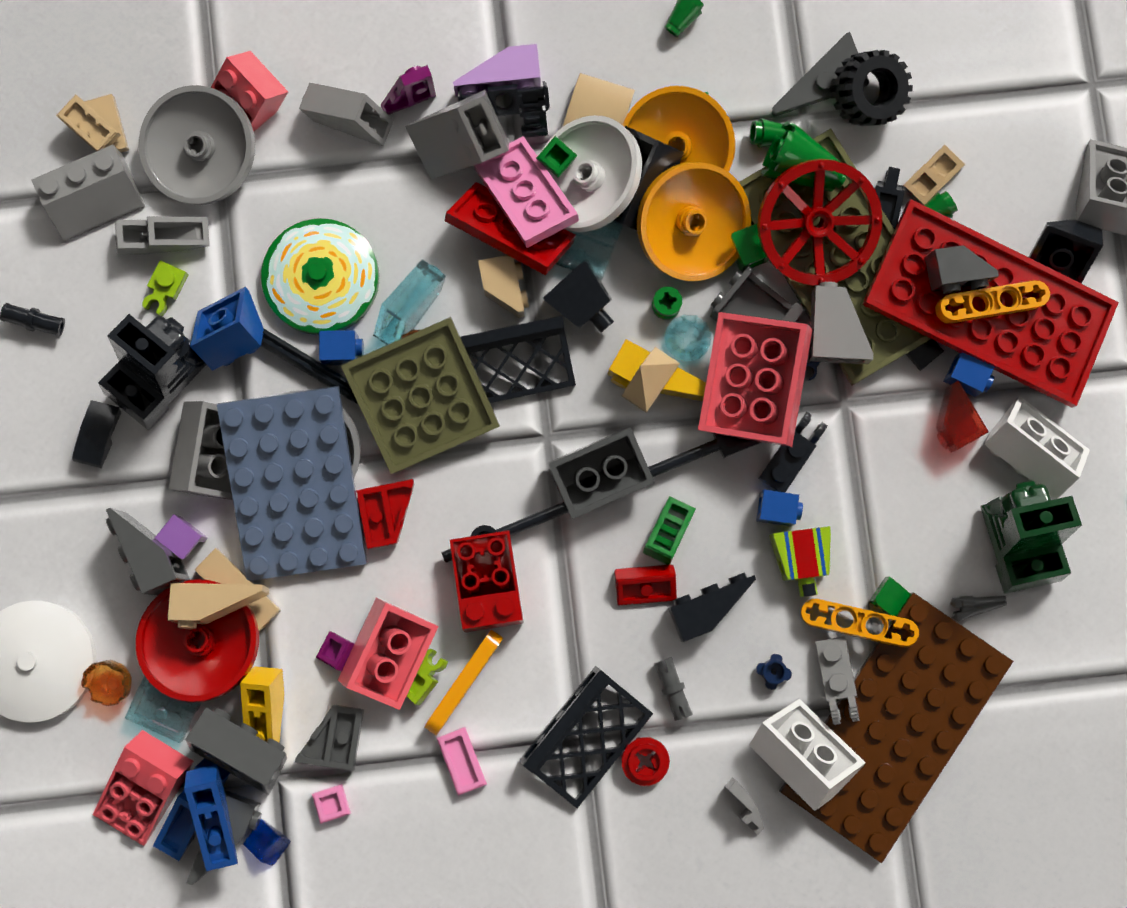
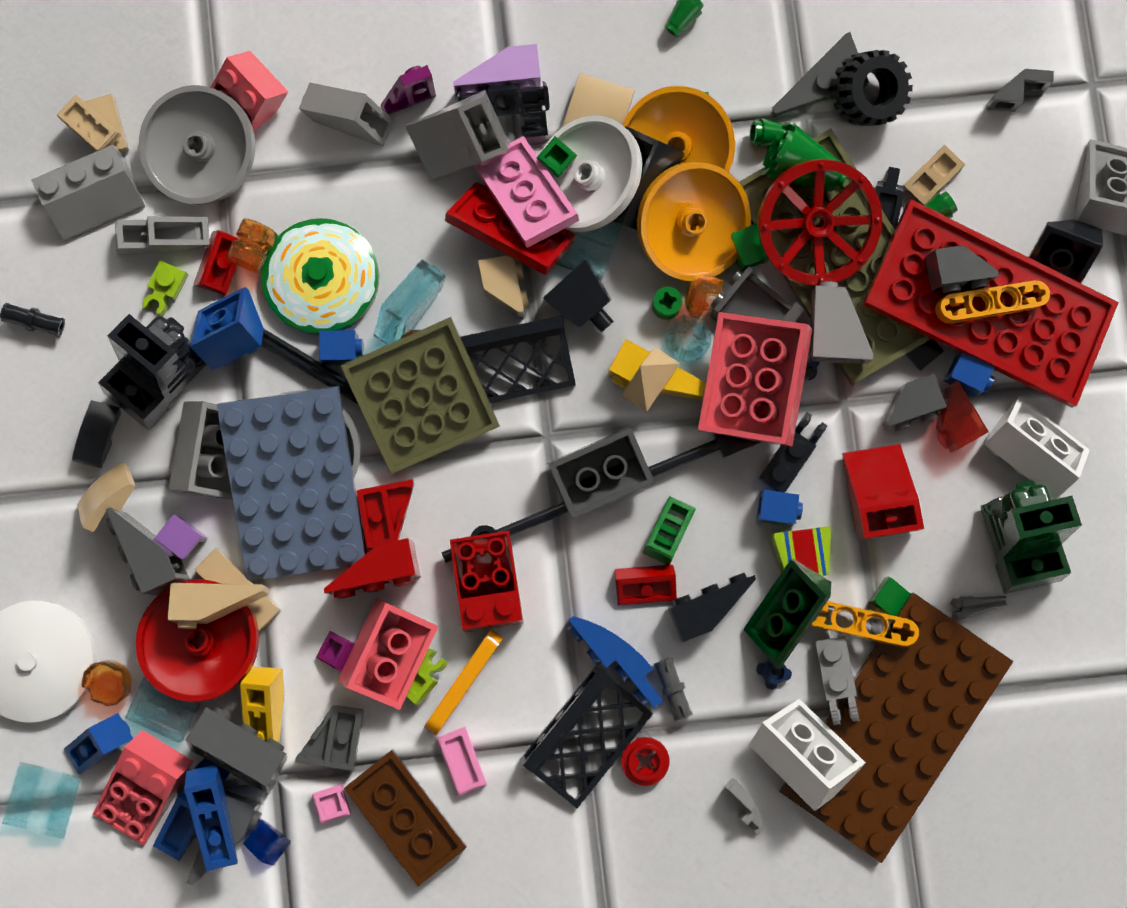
(41, 800): none -> clear light blue slope
(98, 743): none -> blue slope
(107, 491): none -> tan slope
(215, 269): none -> red slope
(251, 246): none -> clear orange wheel
(384, 564): none -> red slope
(405, 817): none -> reddish brown plate
(609, 647): none -> blue slope
(699, 291): none -> clear orange hair
(788, 611): none -> dark green slope
(881, 492): none -> red slope
(913, 401): none -> dark grey slope
(1012, 94): none -> dark grey slope

